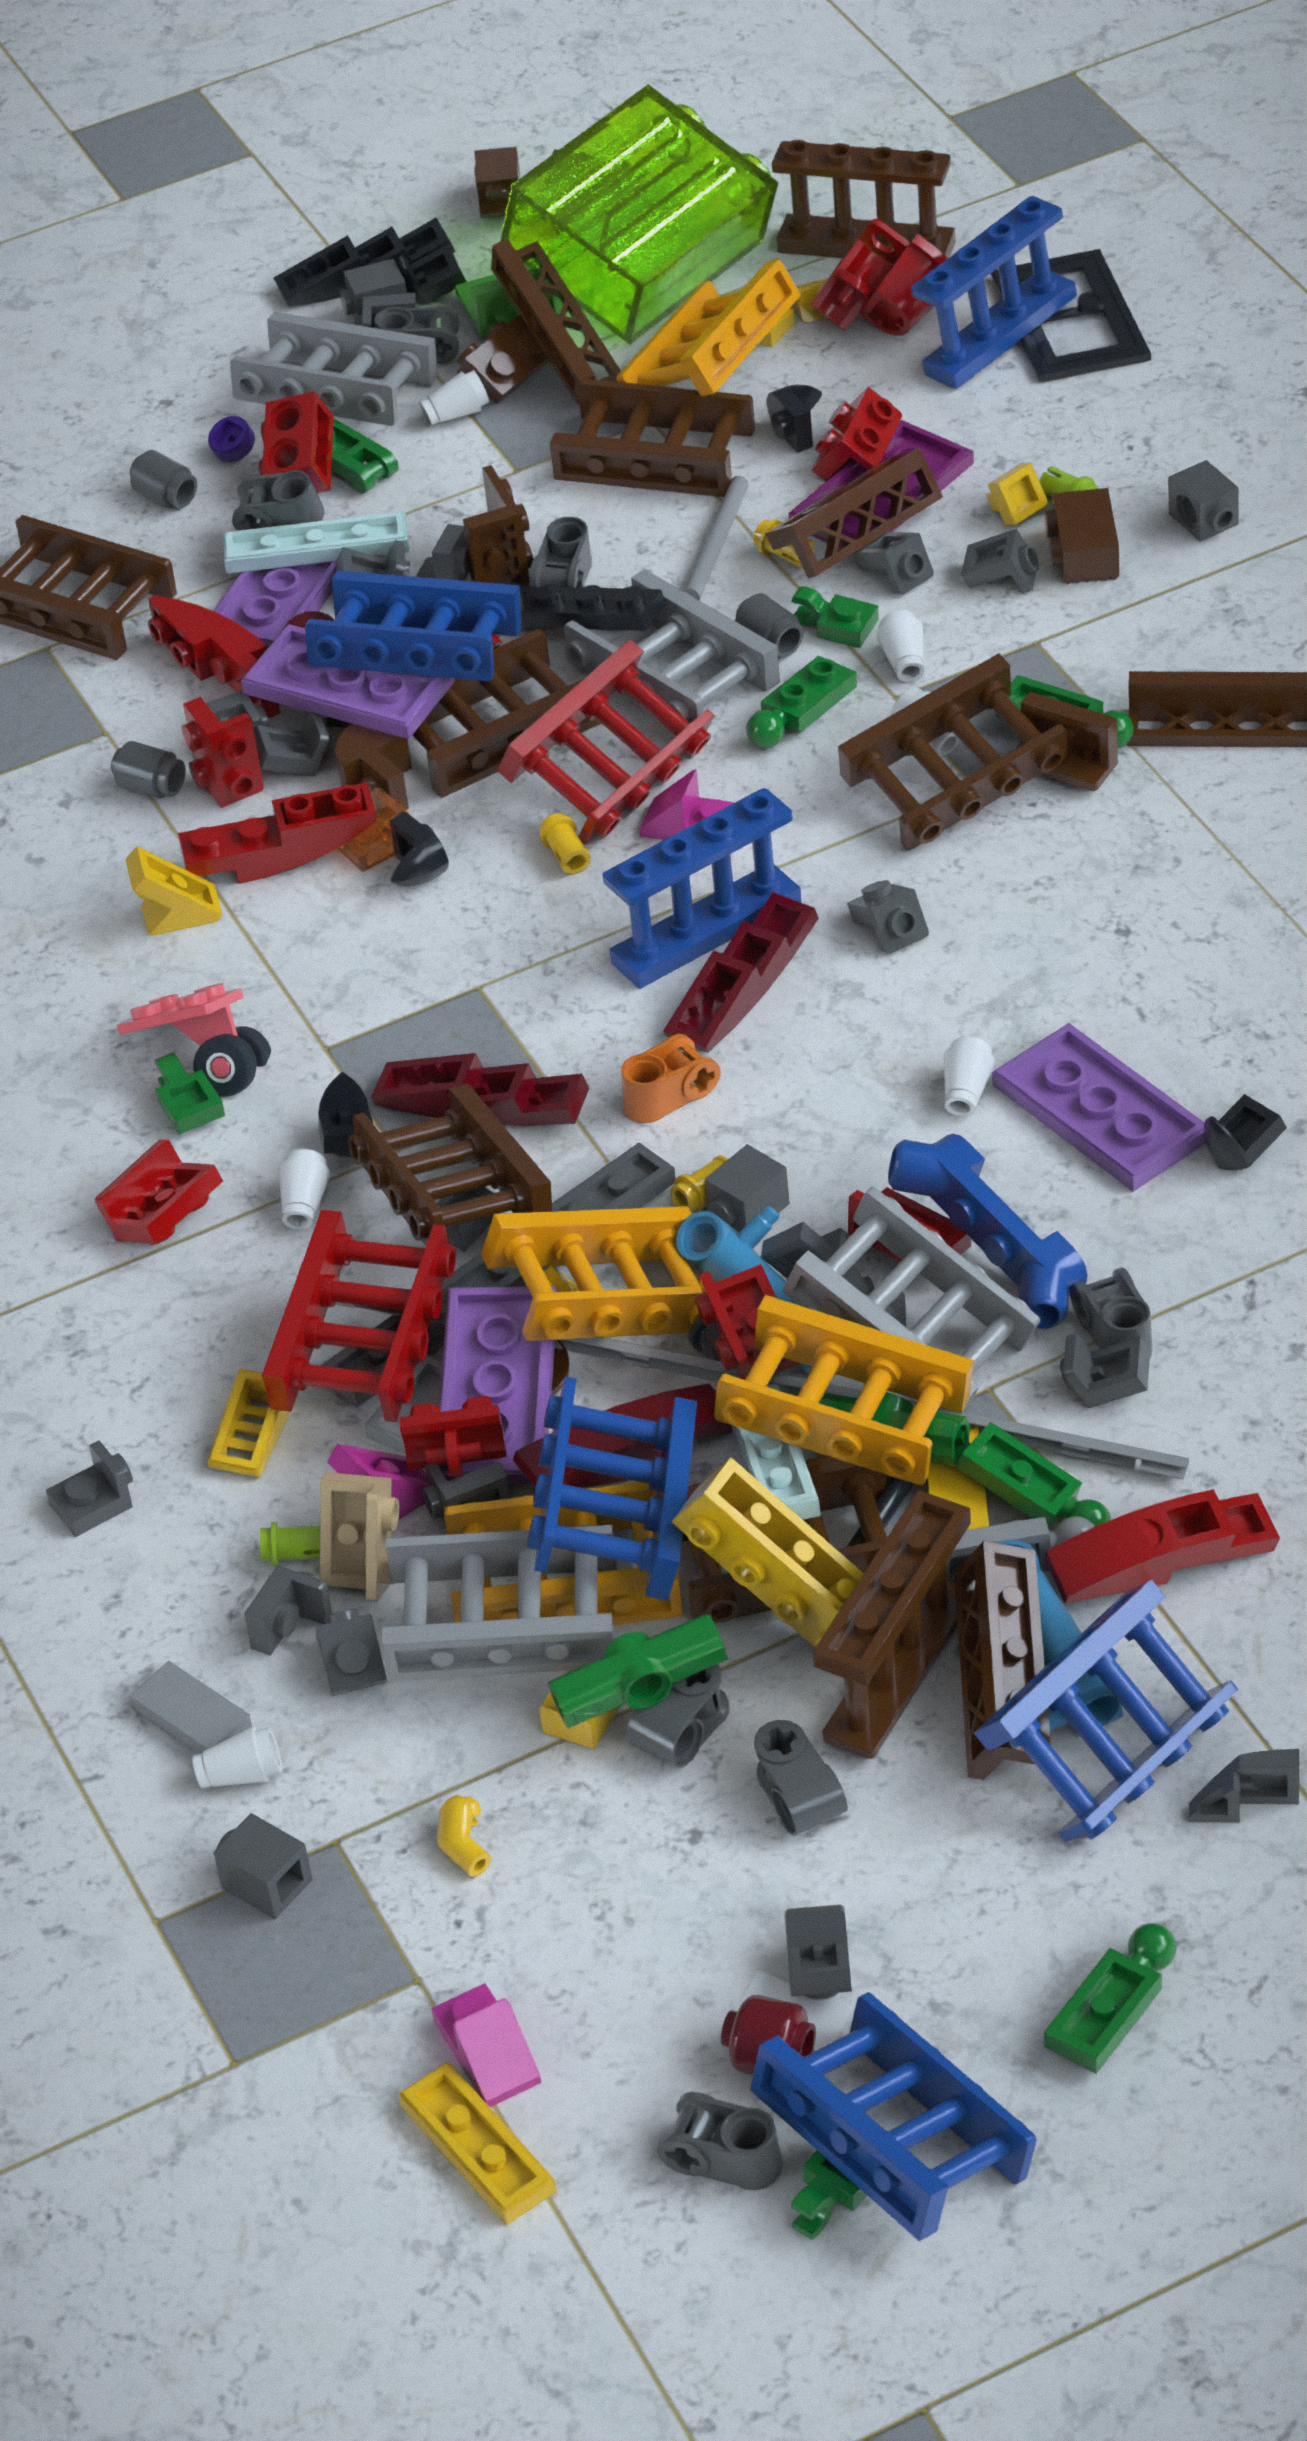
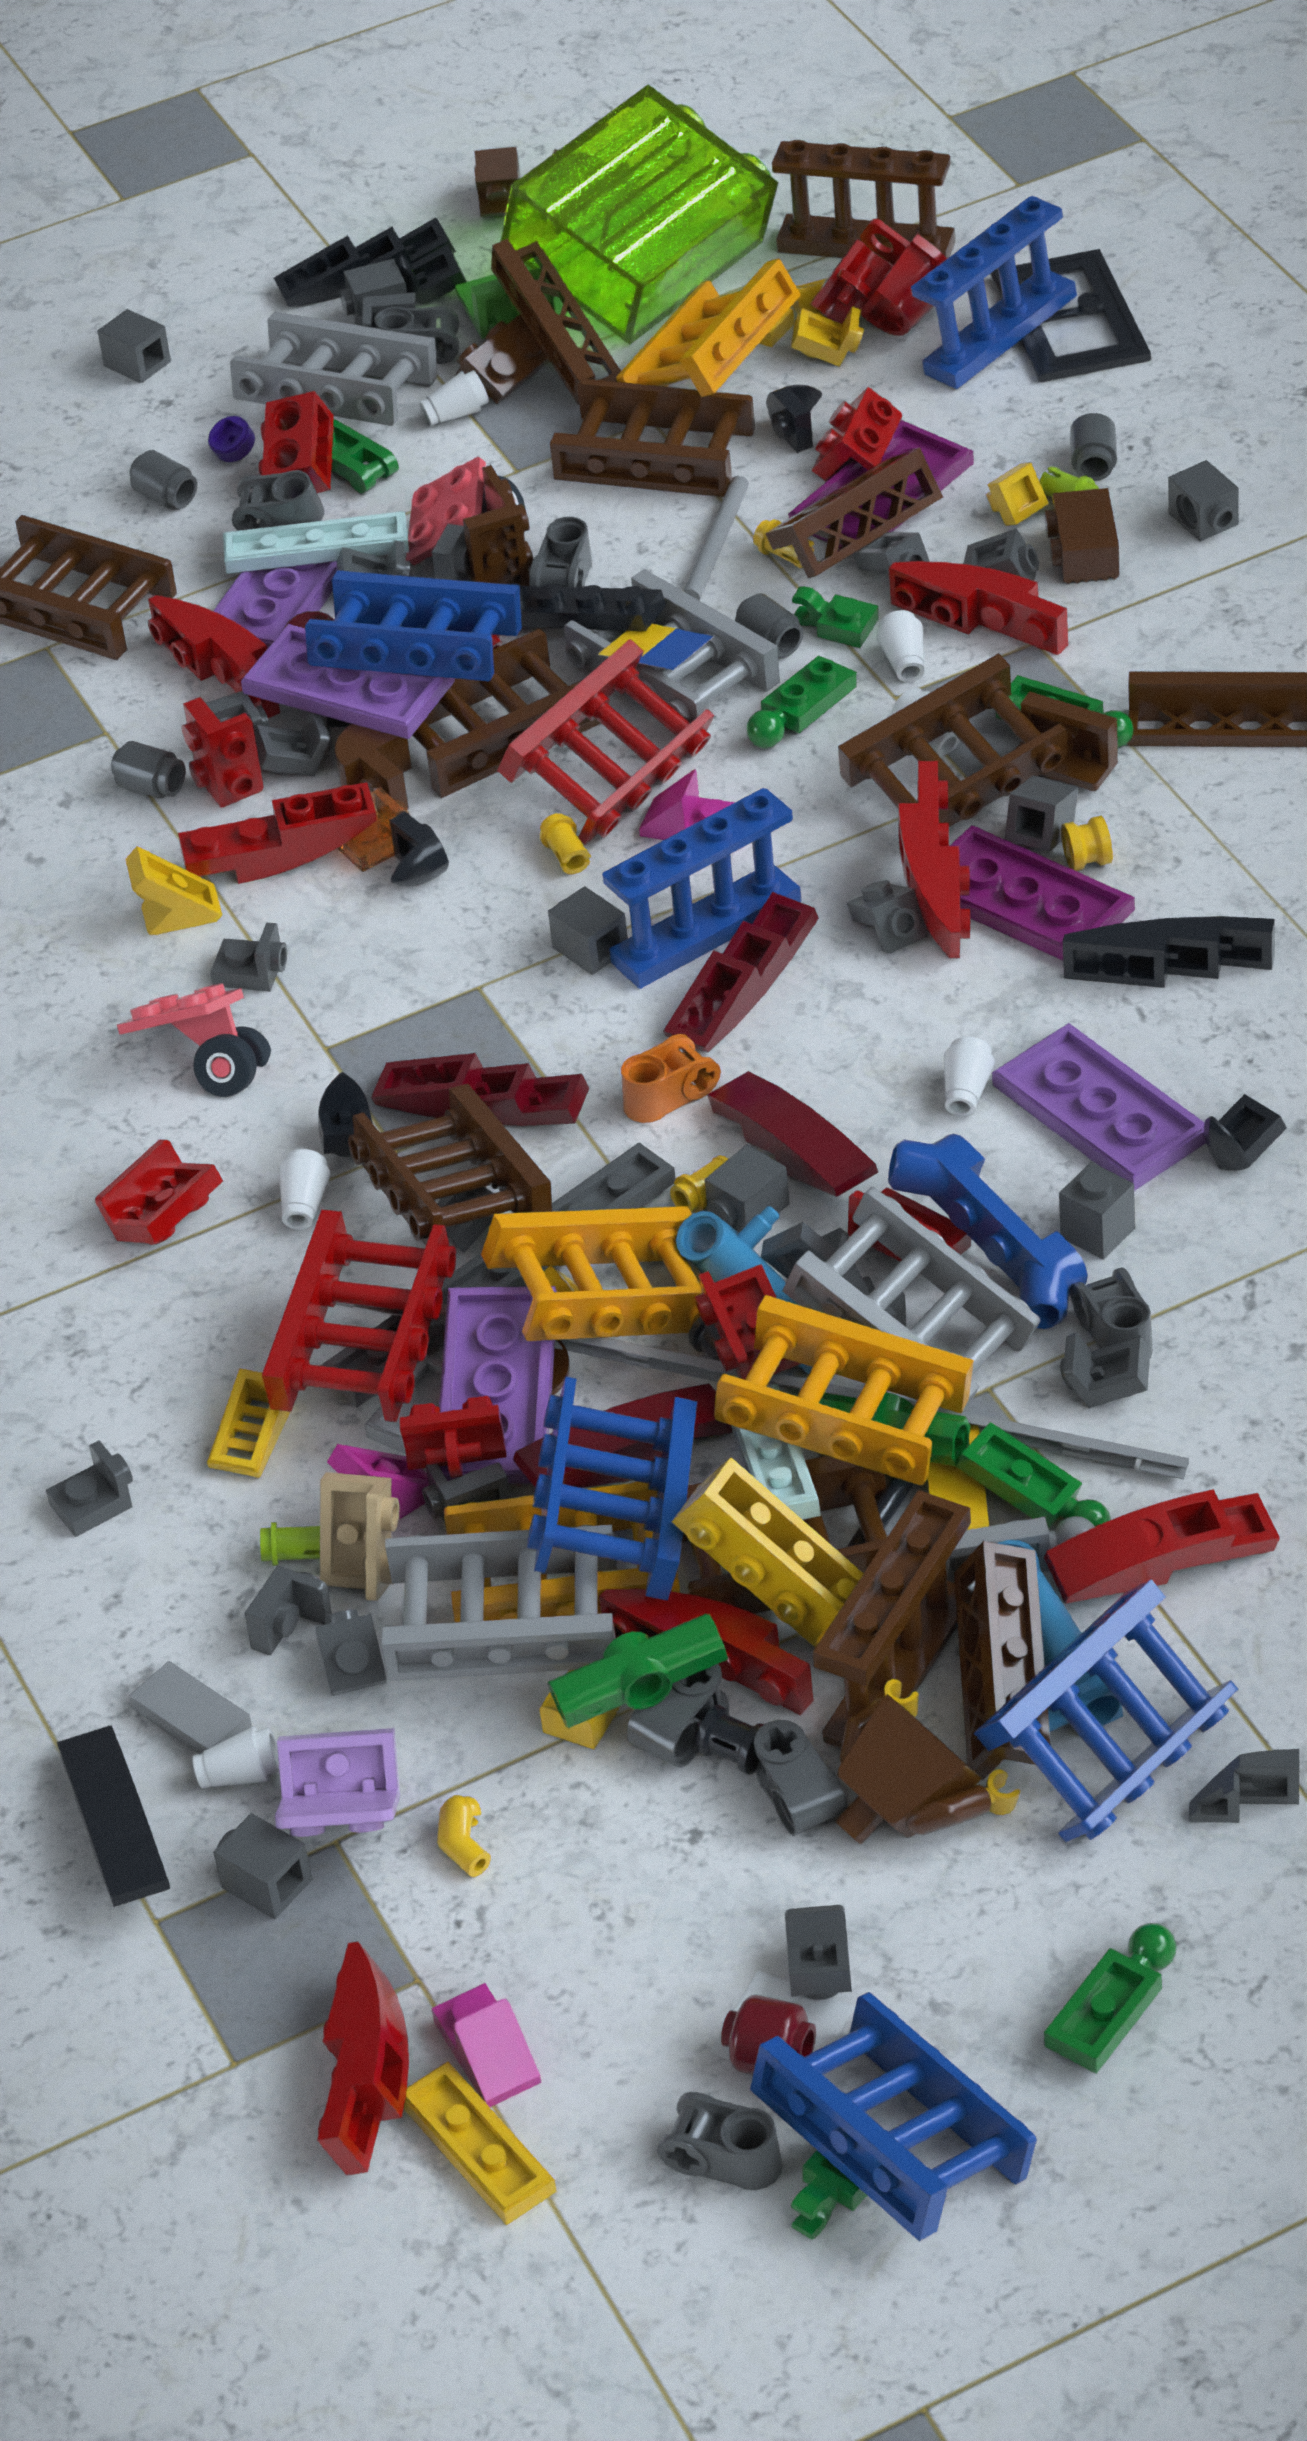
(113, 1816): none -> black slope
(134, 346): none -> dark grey brick
(185, 1098): green plate -> none
(250, 963): none -> dark grey bracket
(337, 1781): none -> lavender bracket
(372, 2065): none -> red slope
(446, 502): none -> coral plate
(586, 928): none -> dark grey brick
(661, 645): none -> blue sticker
(728, 1738): none -> black bush
(748, 1639): none -> red slope
(794, 1133): none -> dark red slope
(826, 338): none -> yellow bracket
(909, 1774): none -> reddish brown torso
(932, 864): none -> red slope
(974, 596): none -> red slope
(1033, 895): none -> magenta tile
(1038, 811): none -> dark grey brick
(1086, 843): none -> yellow wheel
(1093, 446): none -> dark grey brick
(1097, 1210): none -> dark grey brick
(1184, 946): none -> black slope

